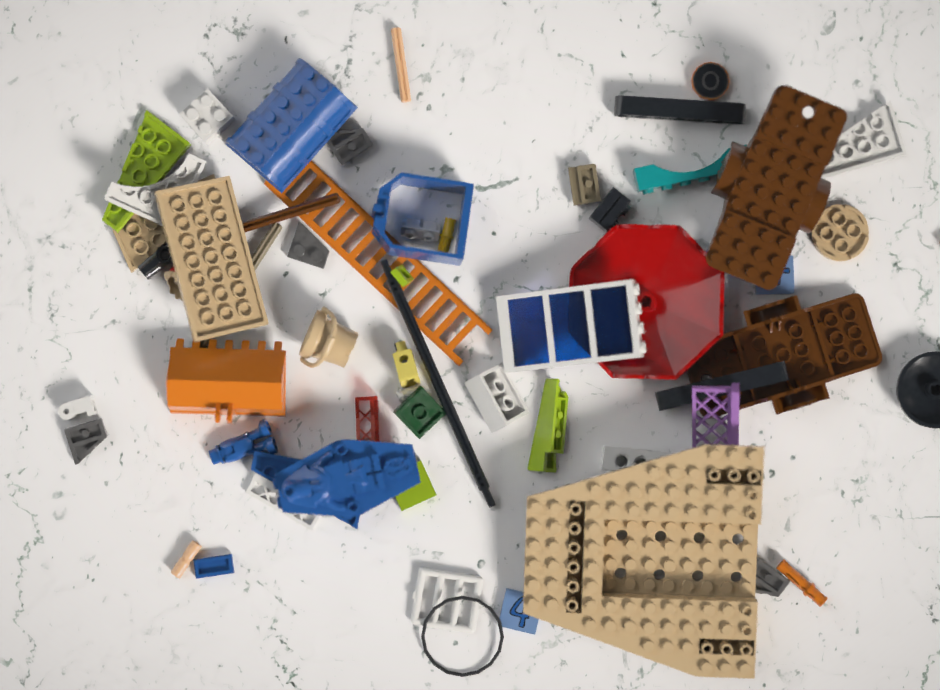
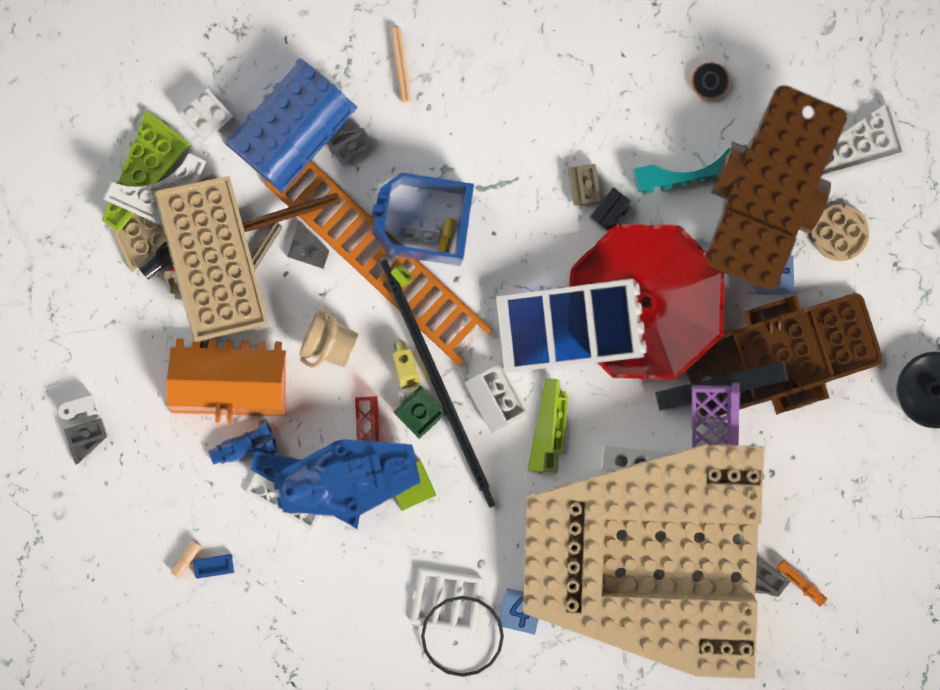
(679, 109): black beam -> none

